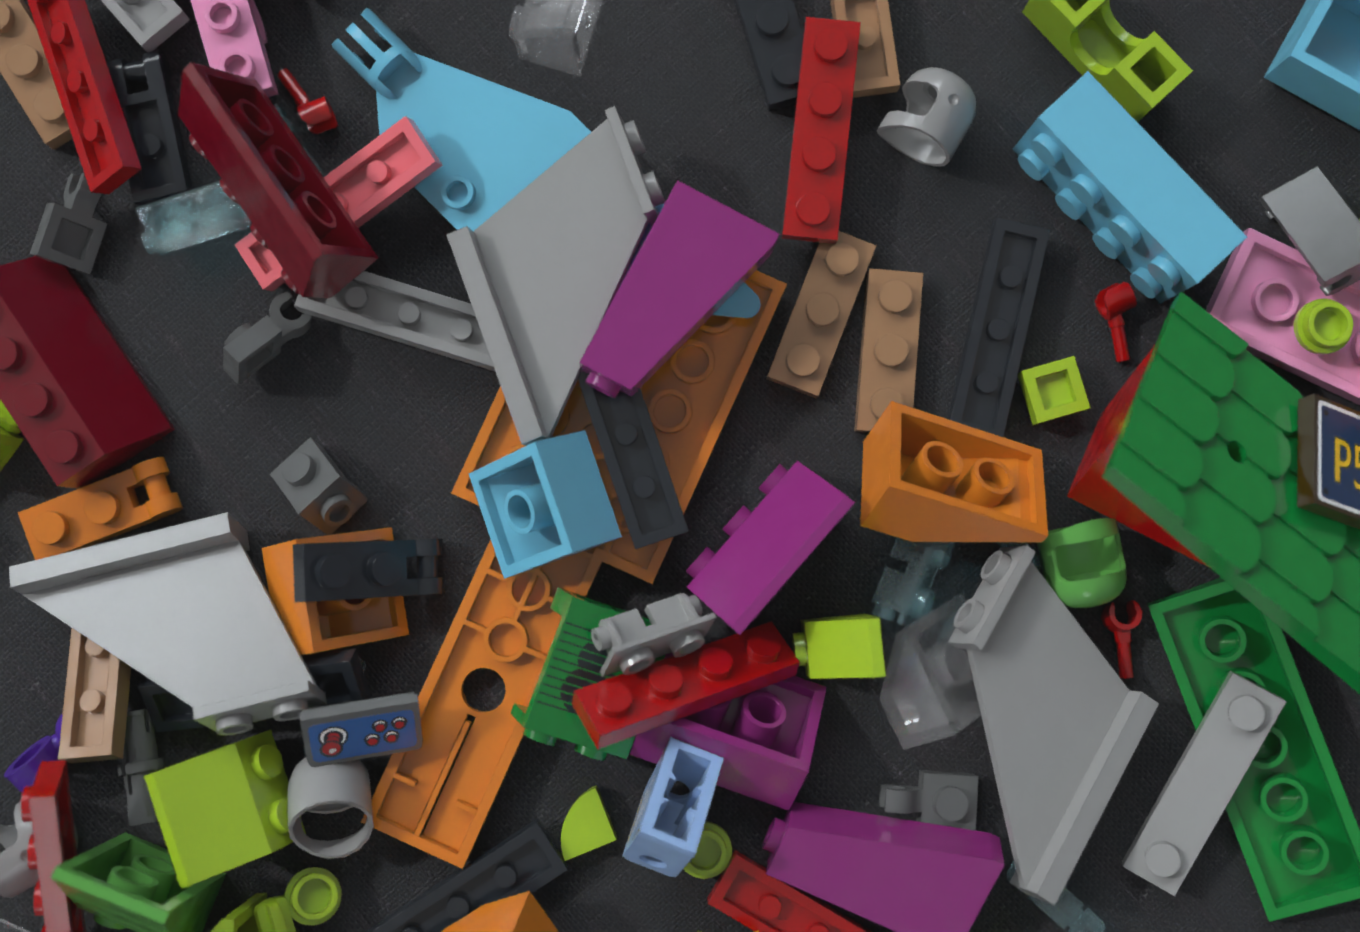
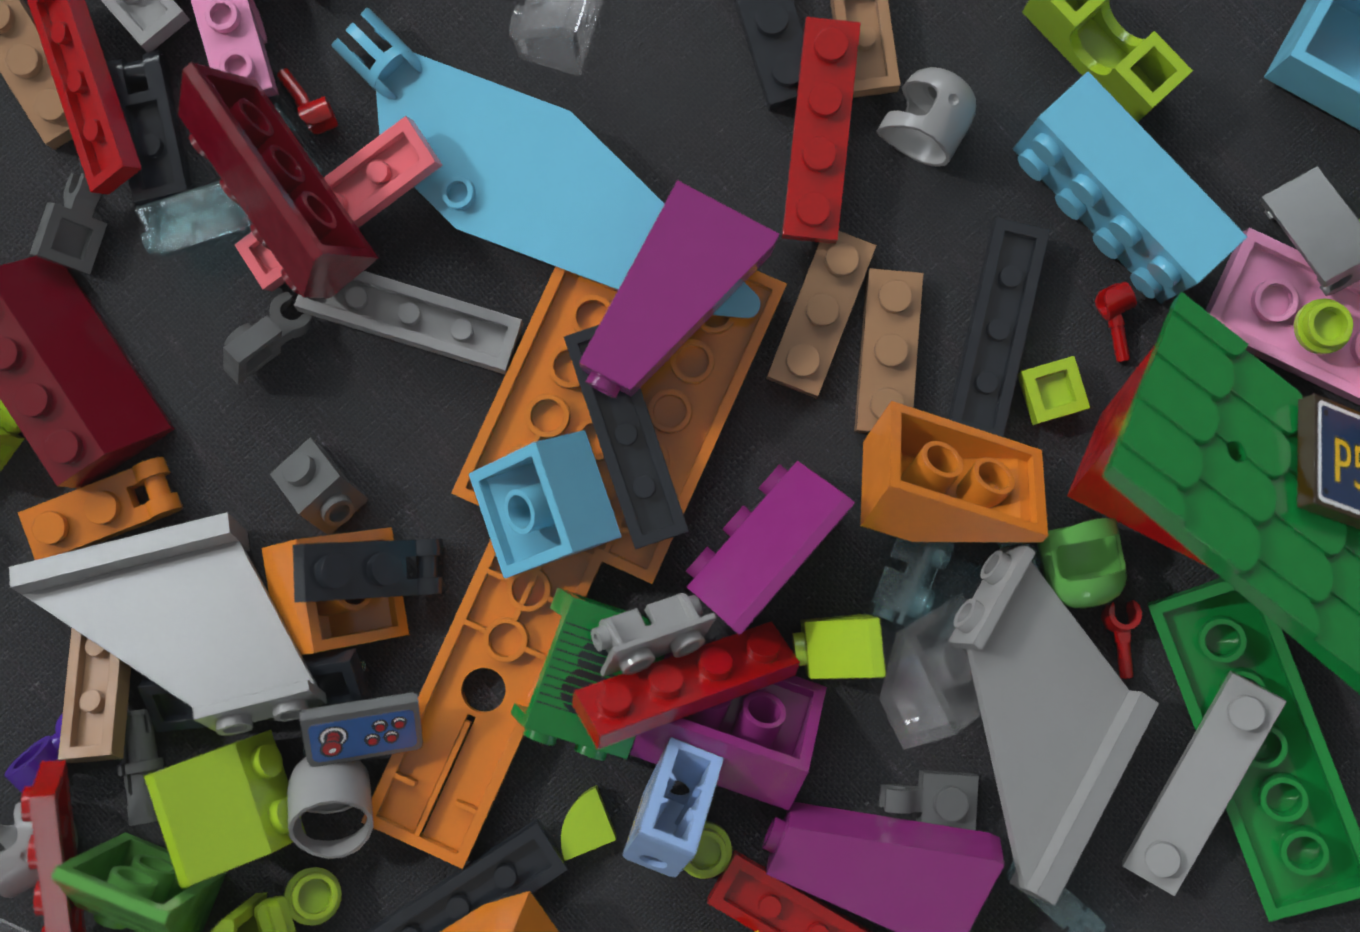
(553, 266): light grey piece -> none

